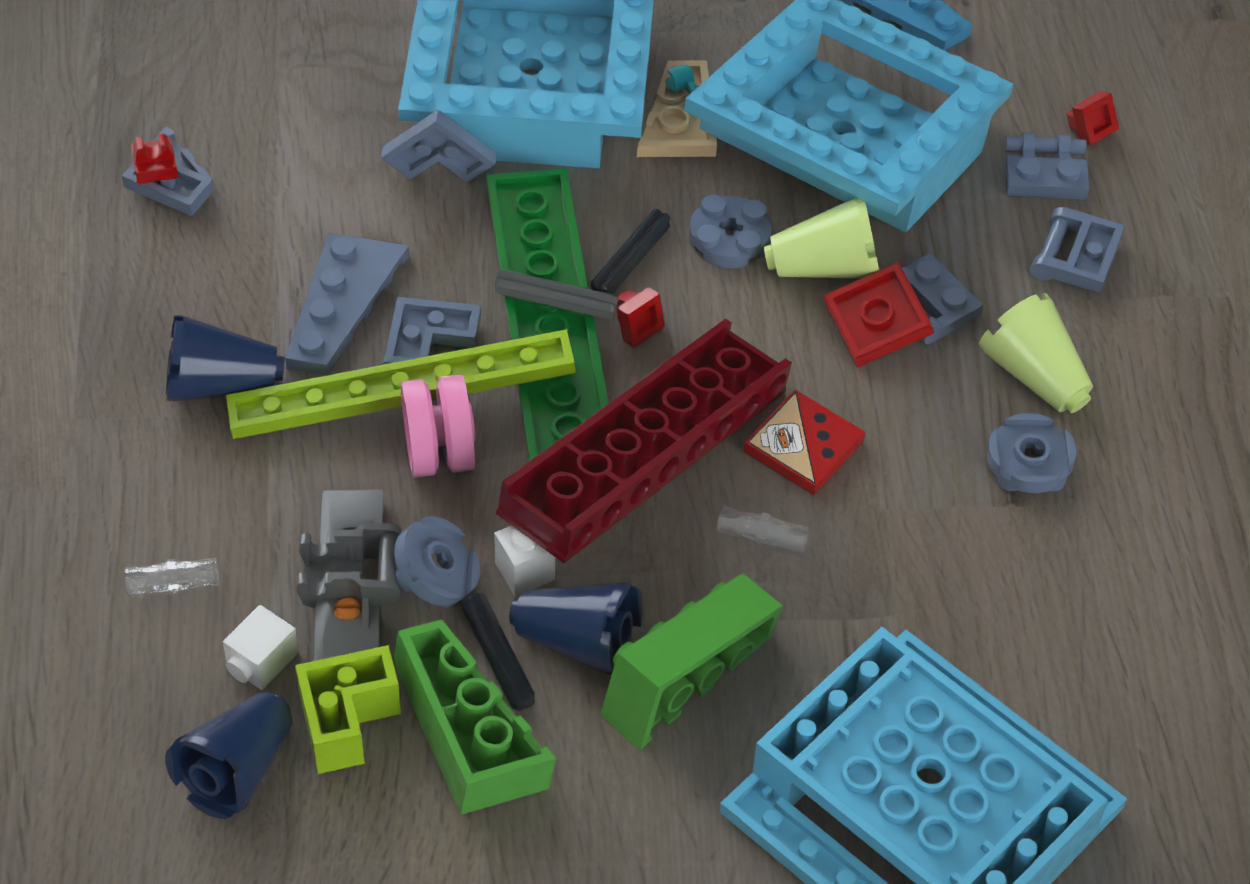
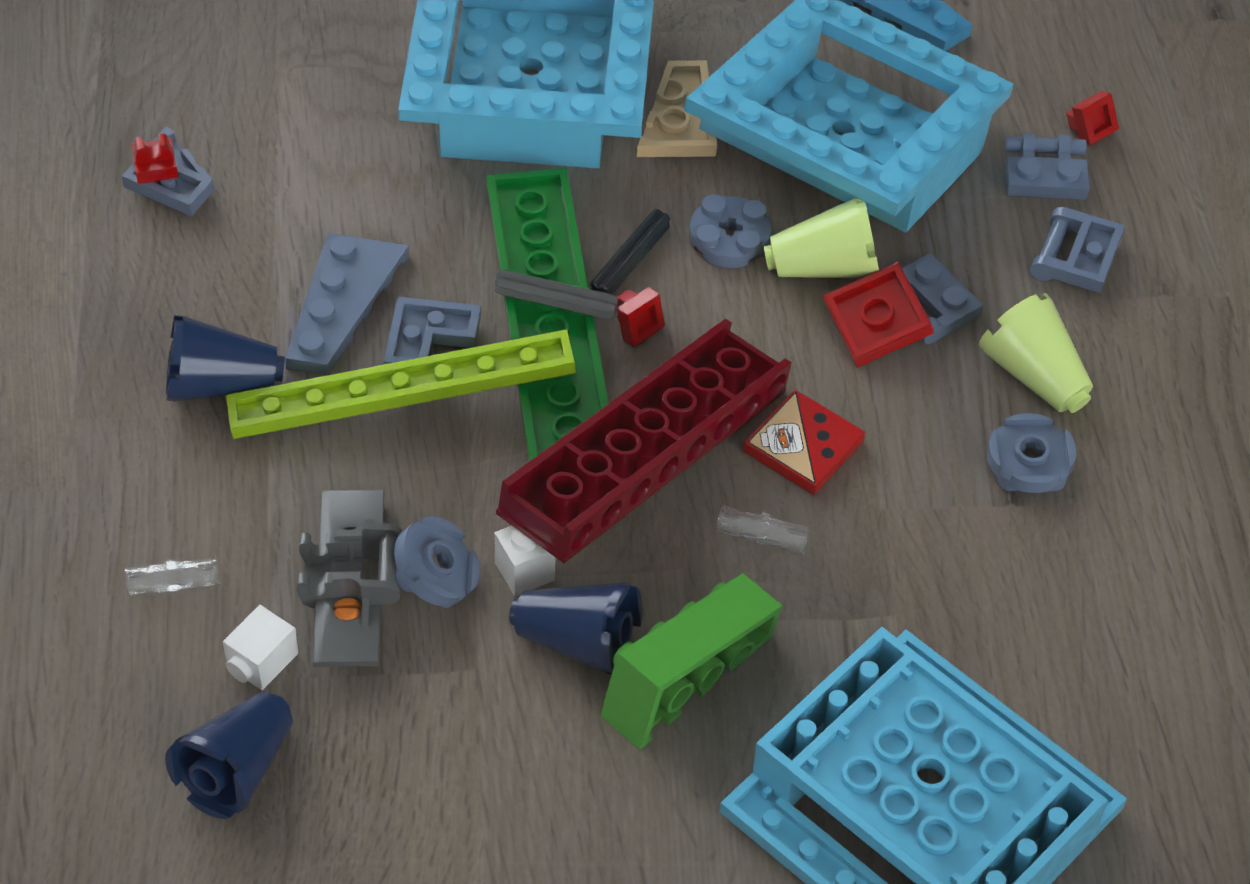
(339, 696): lime brick -> none
(440, 425): bright pink wheel -> none
(442, 141): sand blue plate -> none
(471, 730): bright green wedge -> none
(498, 652): black axle -> none
(681, 78): teal hand -> none

